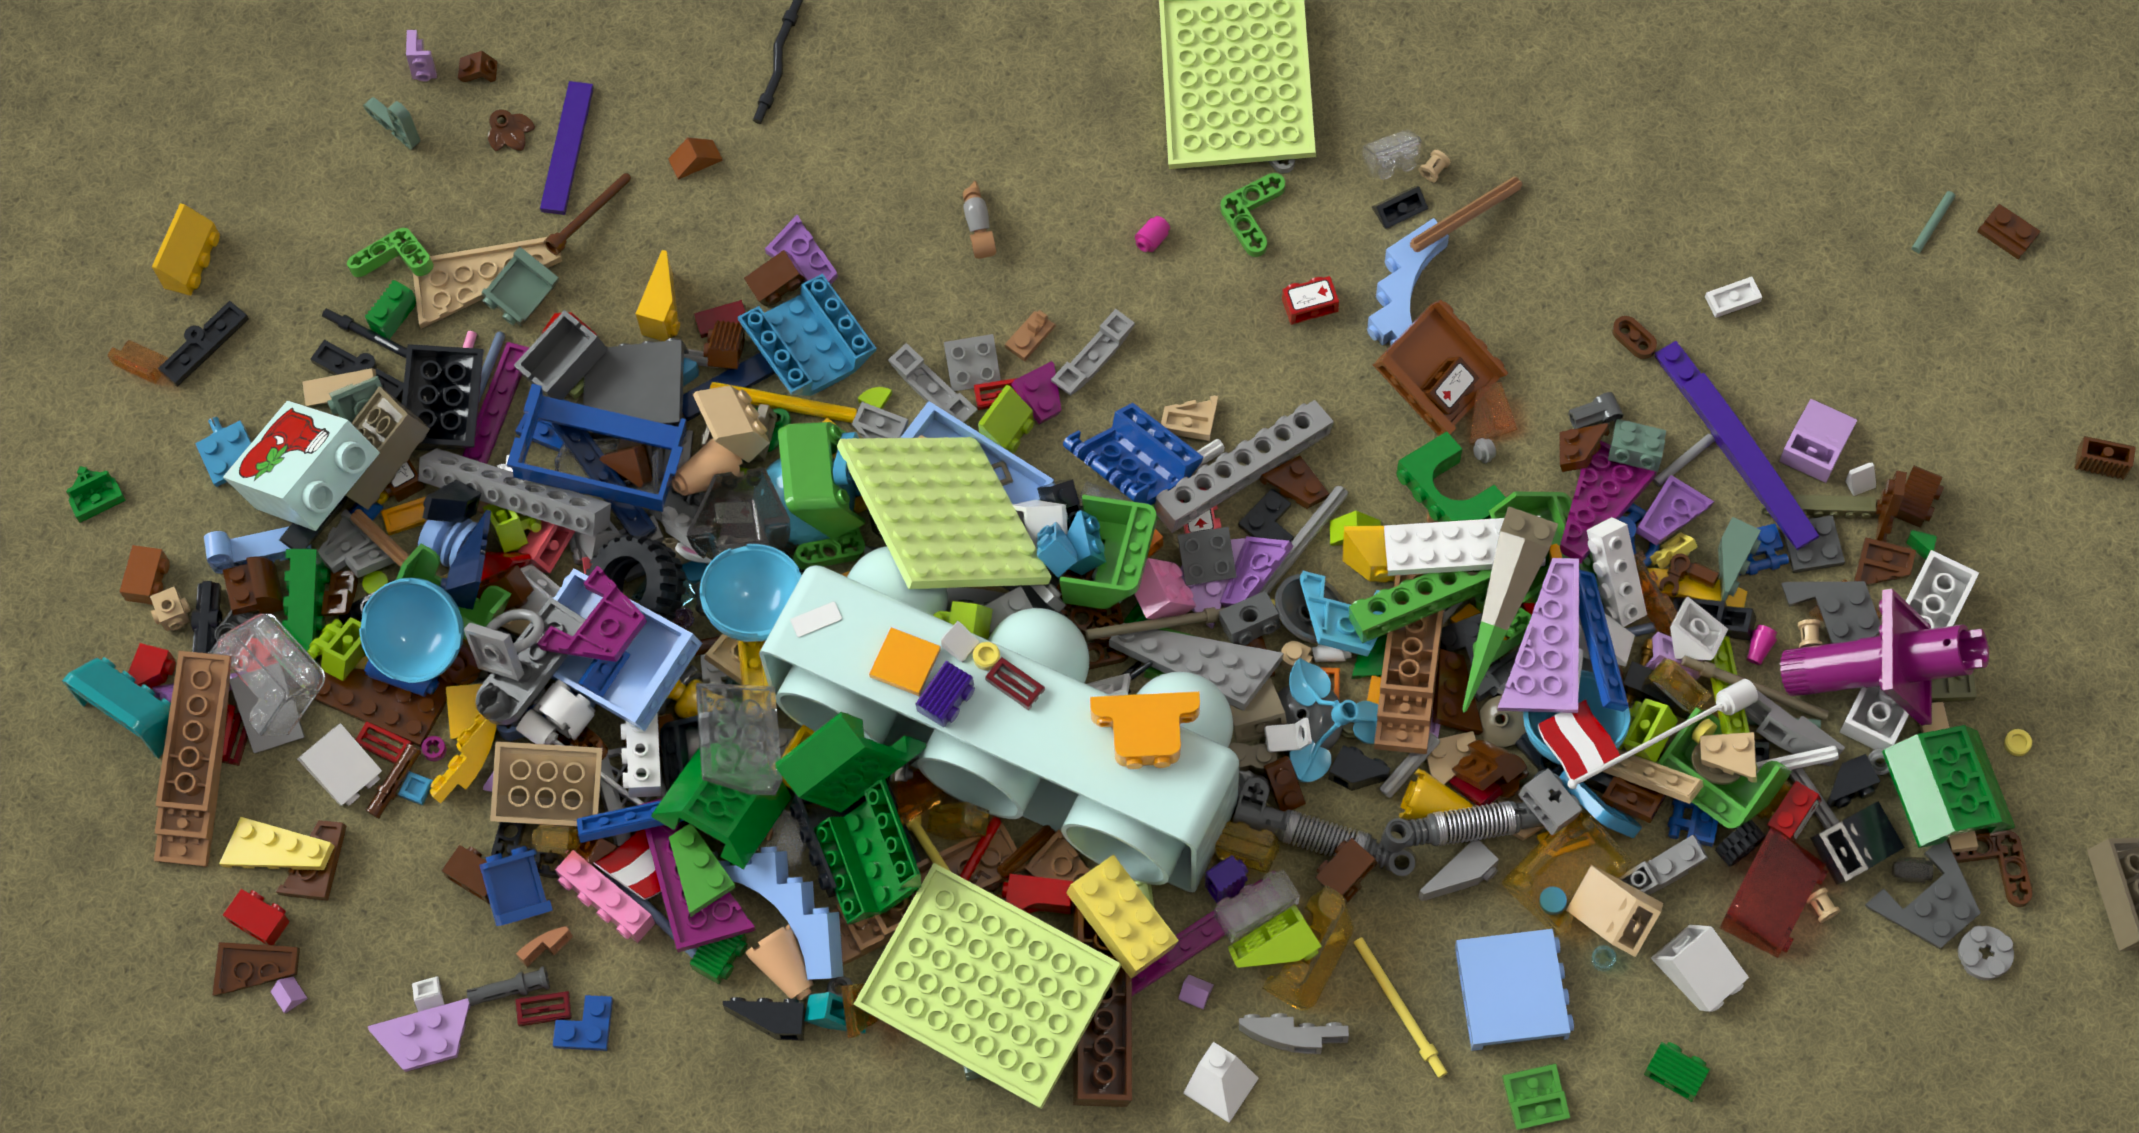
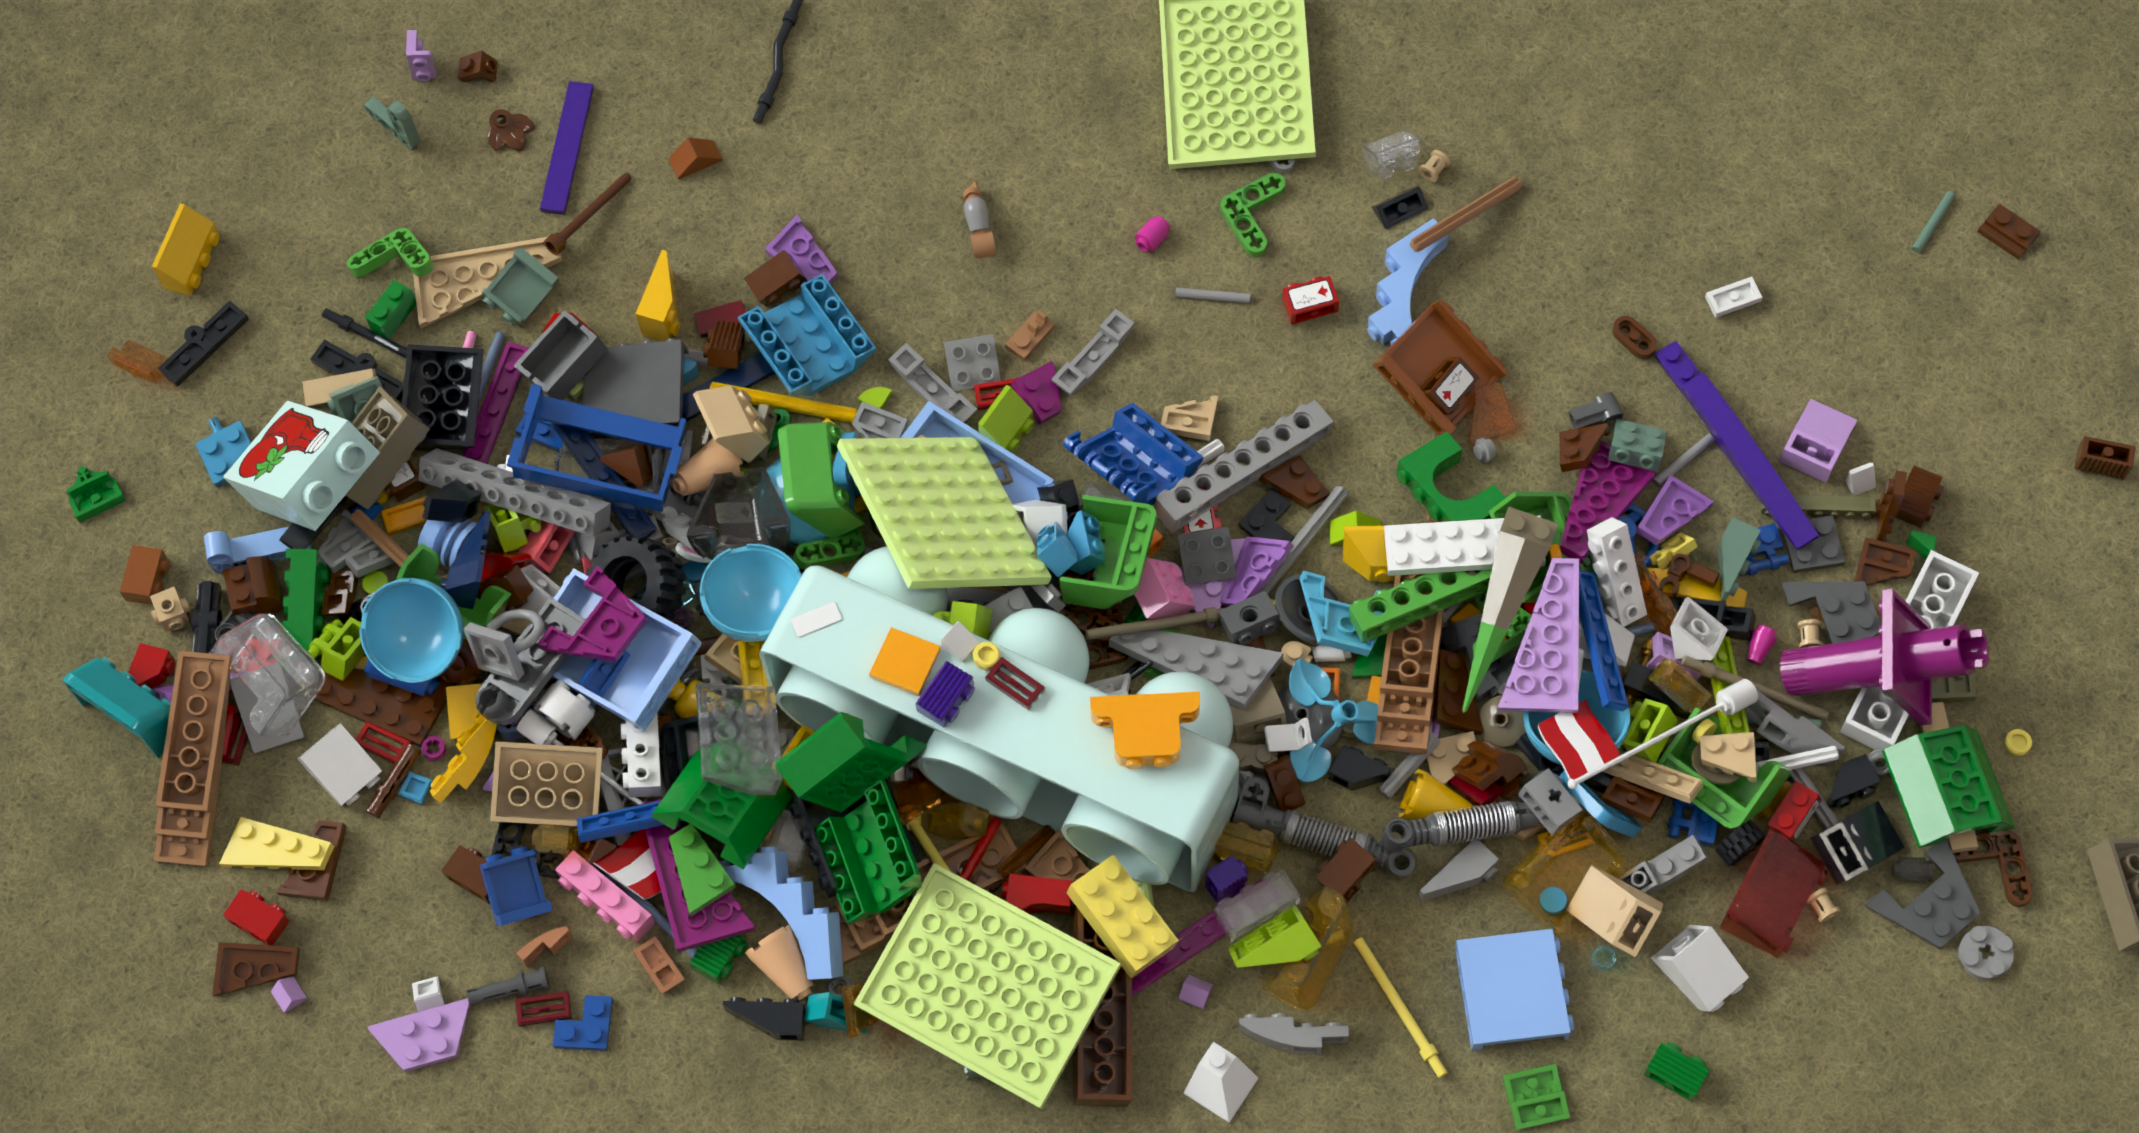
(658, 965): none -> nougat slope
(1213, 295): none -> light grey bar

